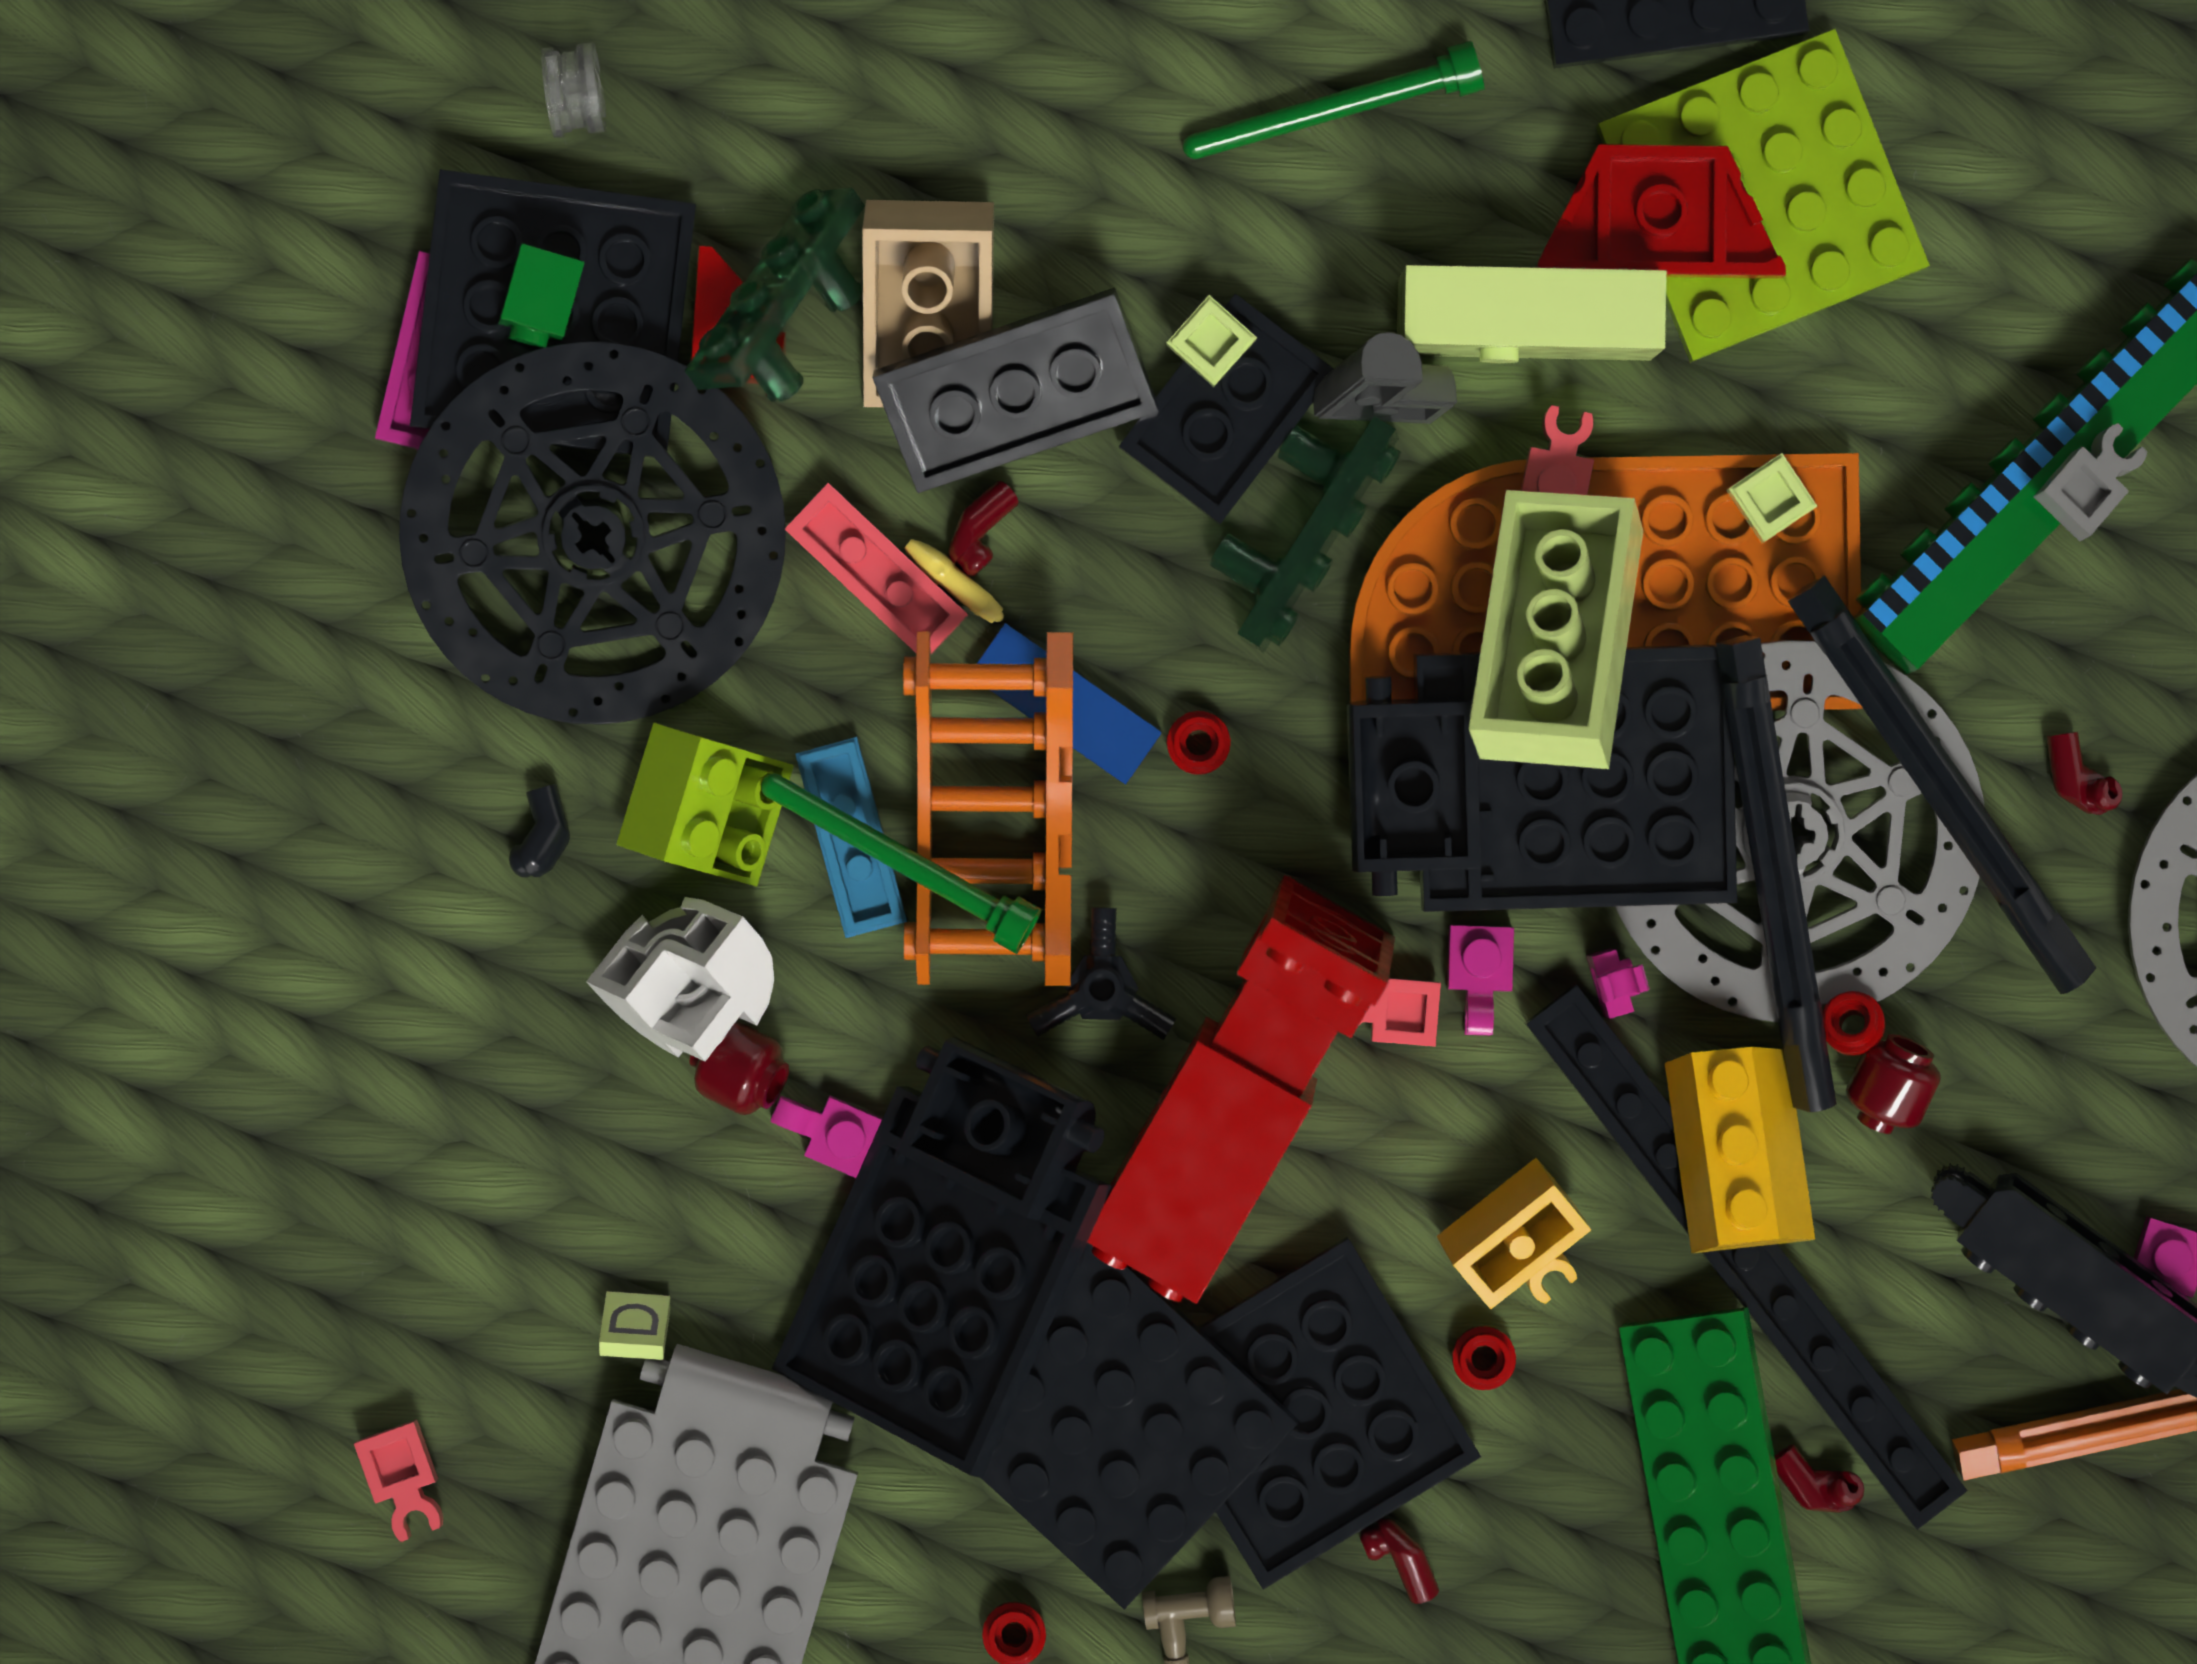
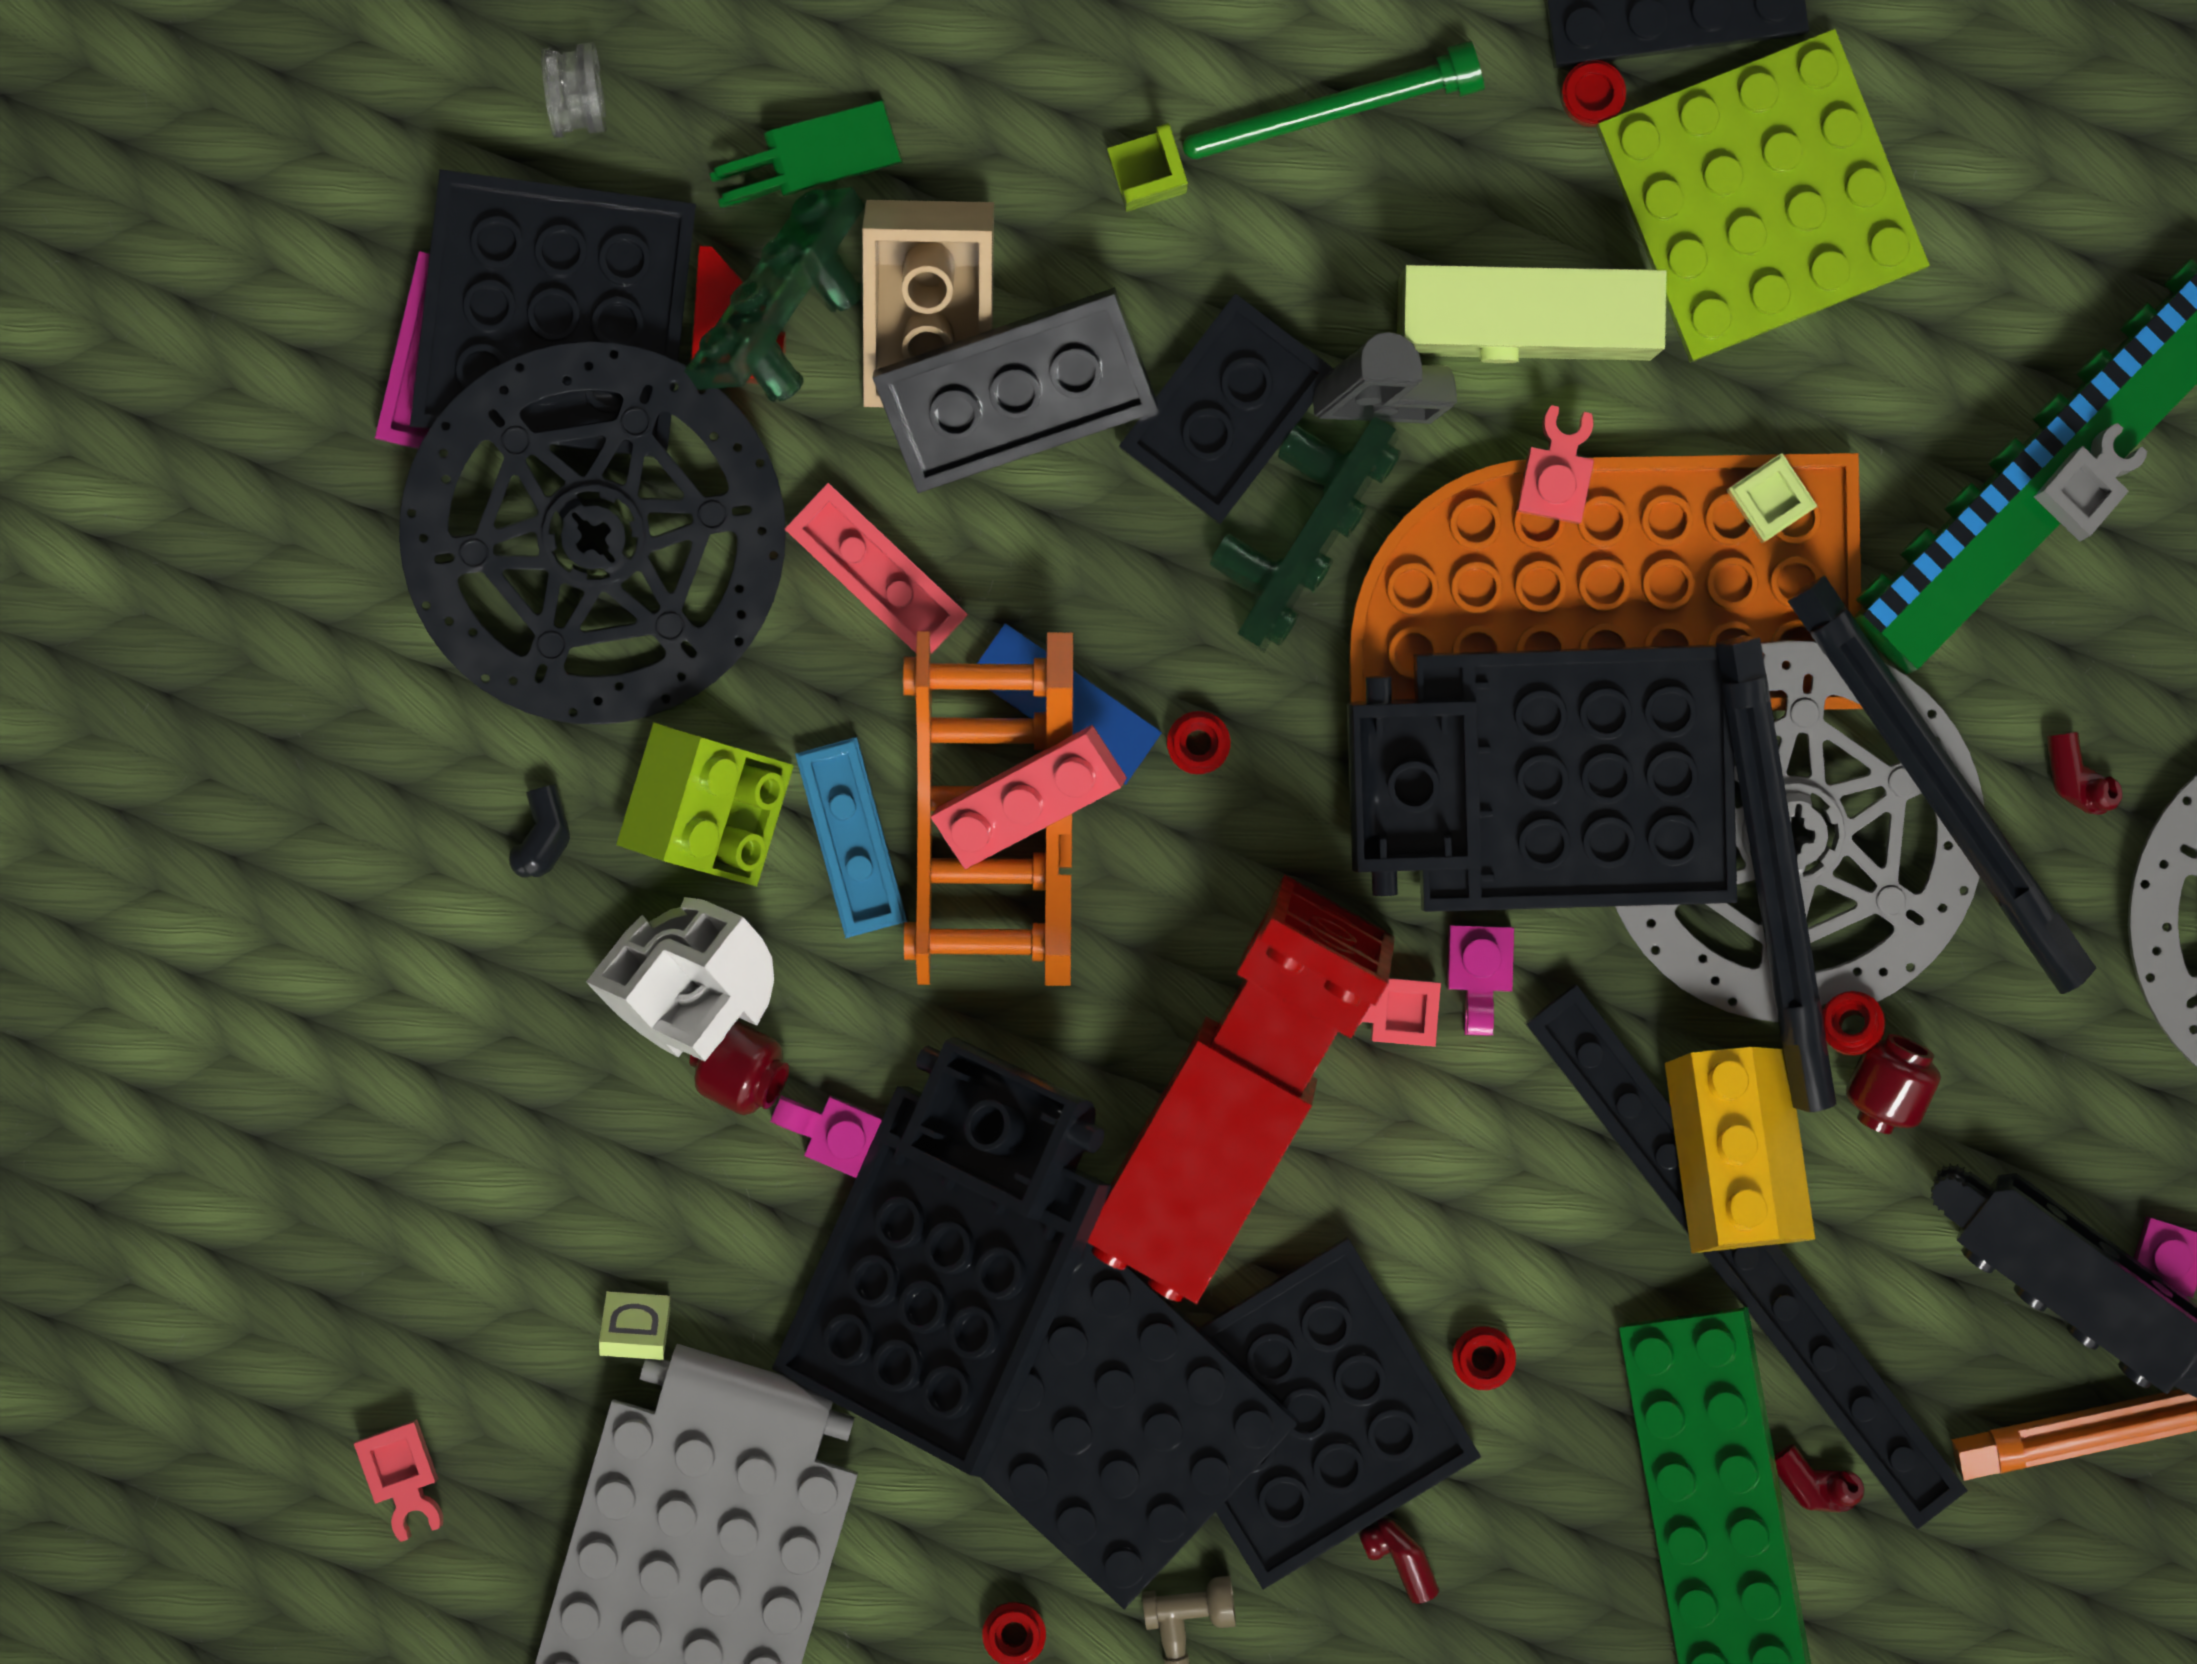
(540, 296): green brick -> none
(816, 153): none -> green arm
(954, 581): light yellow piece -> none
(975, 522): dark red arm -> none
(1006, 918): green piece -> none
(1028, 797): none -> coral plate
(1102, 987): black piece -> none
(1148, 169): none -> lime panel
(1211, 341): yellowish green tile -> none
(1516, 1236): yellow brick -> none
(1556, 629): yellowish green brick -> none
(1593, 93): none -> red tile
(1616, 981): dark pink plate -> none
(1663, 212): red wing -> none

